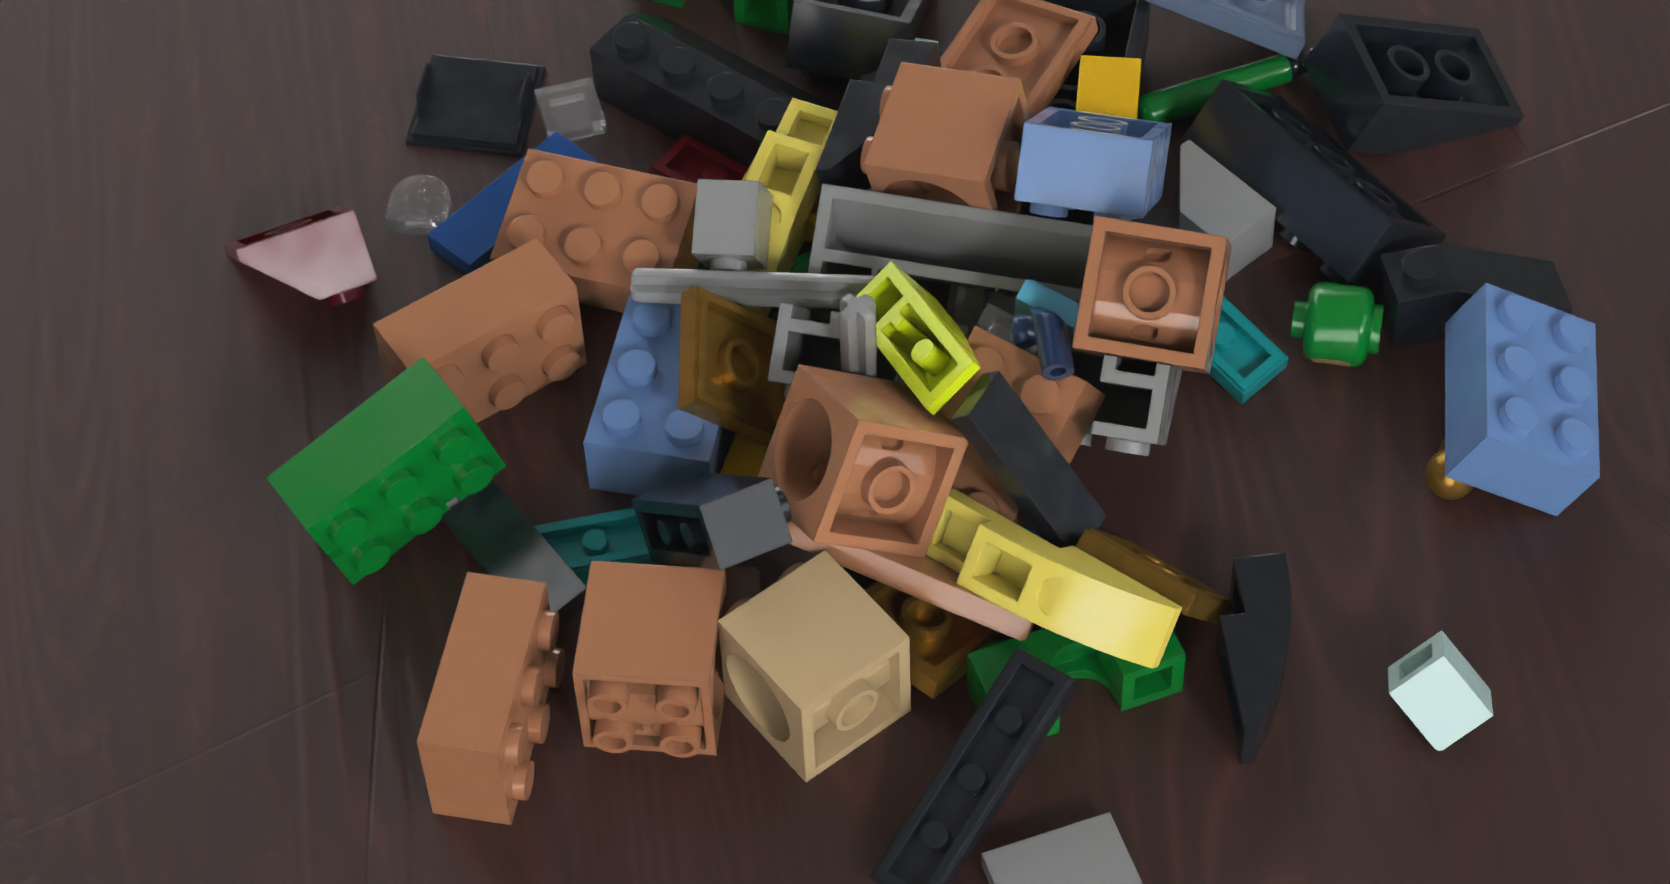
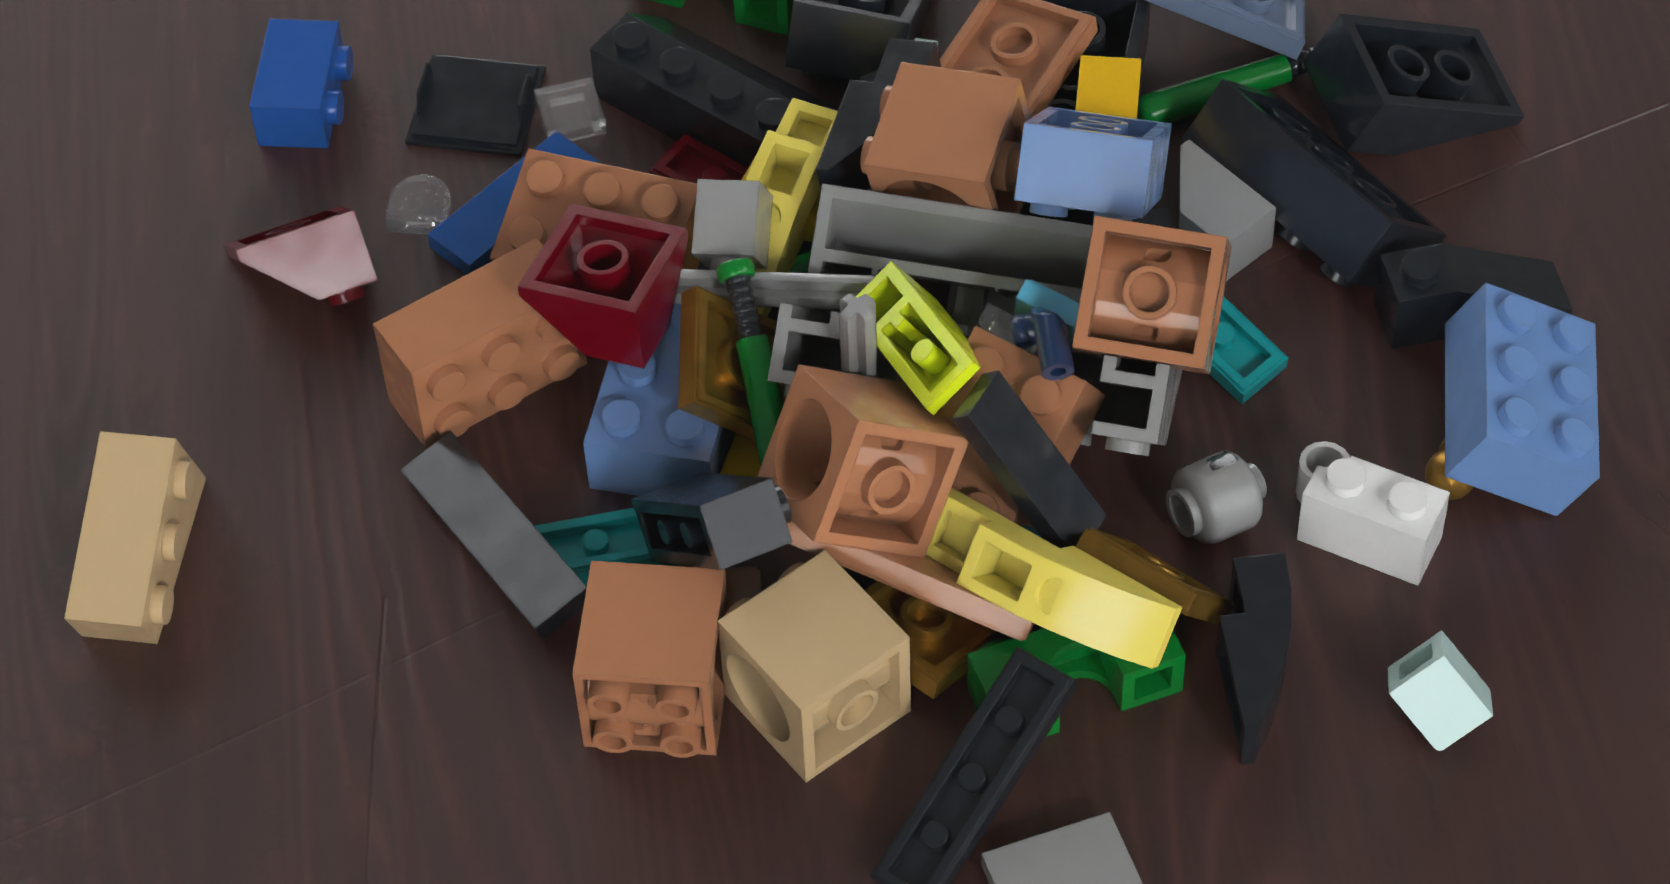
(133, 537): none -> tan wedge
(300, 83): none -> blue brick
(387, 471): green piece -> none
(490, 699): nougat brick -> none
(608, 282): none -> dark red slope
(753, 352): none -> green piece
(1216, 497): none -> light grey head
(1338, 324): green head -> none
(1368, 512): none -> white hinge

